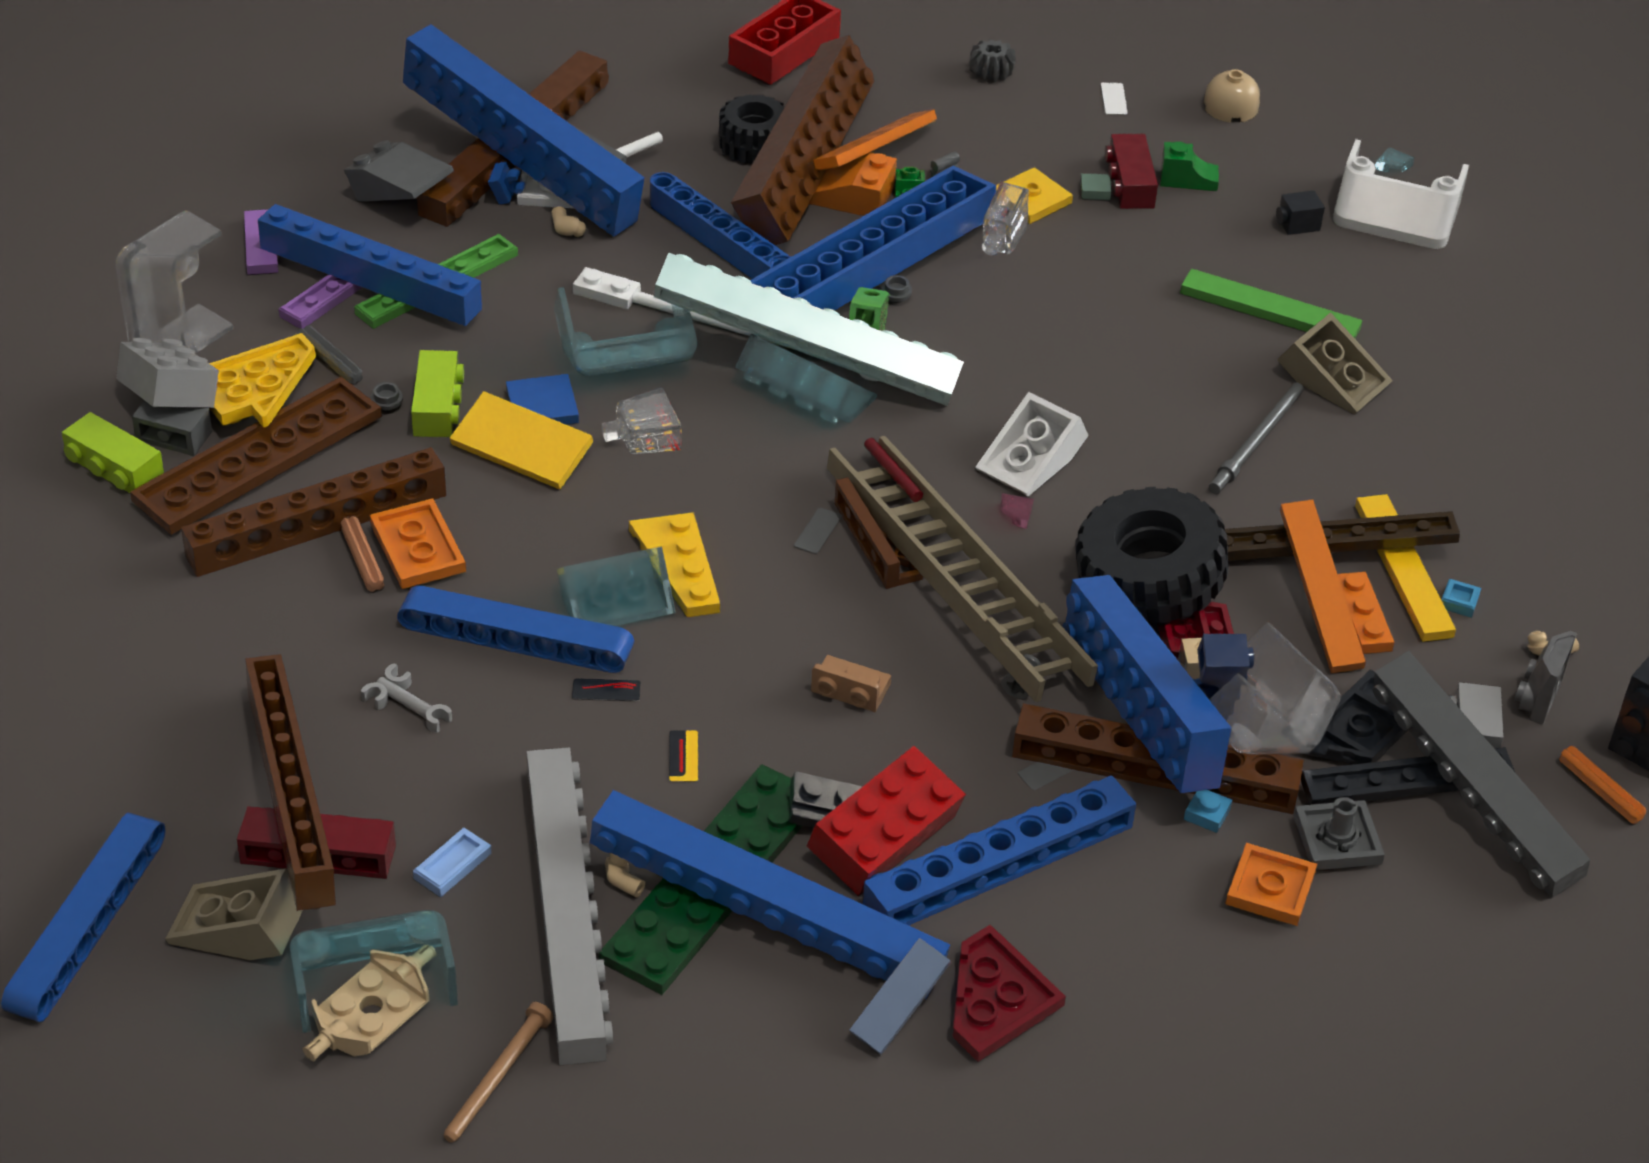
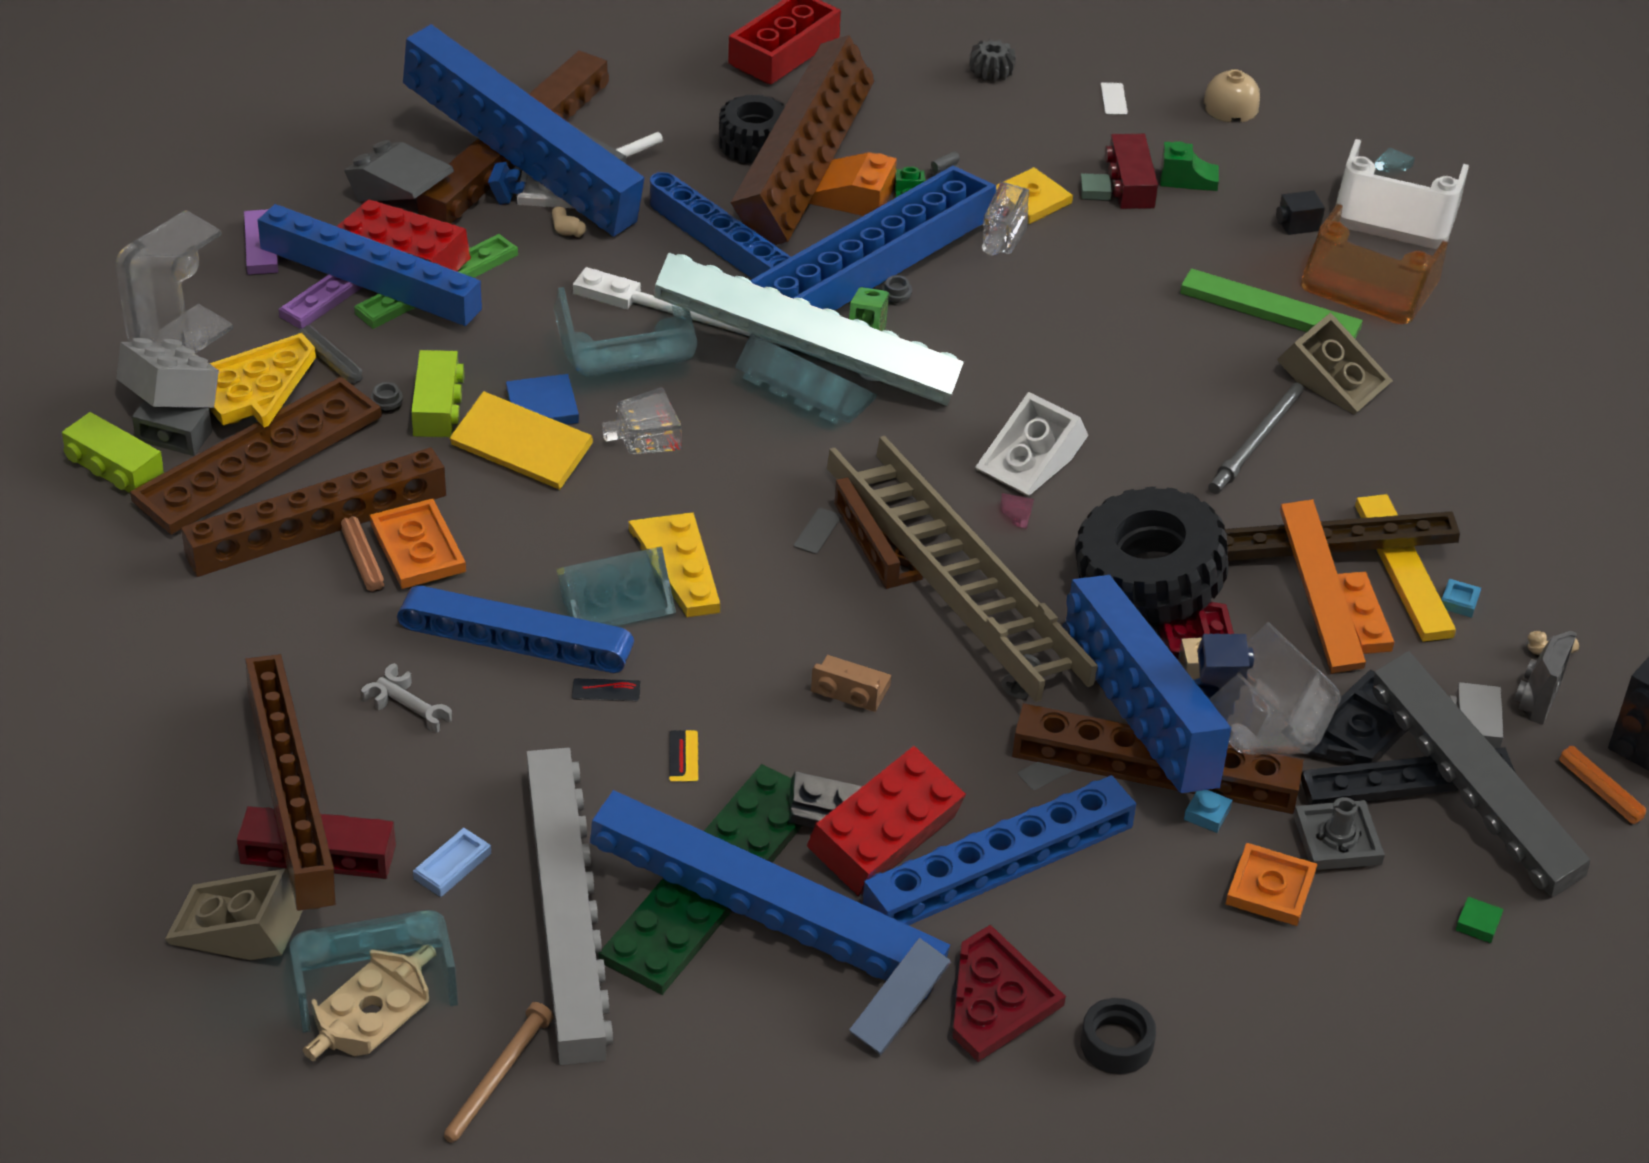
(83, 918): blue beam -> none
(410, 233): none -> red brick
(619, 876): tan arm -> none
(875, 140): orange tile -> none
(893, 469): dark red bar -> none
(1114, 1058): none -> black tyre
(1368, 278): none -> clear orange windscreen
(1479, 919): none -> green tile

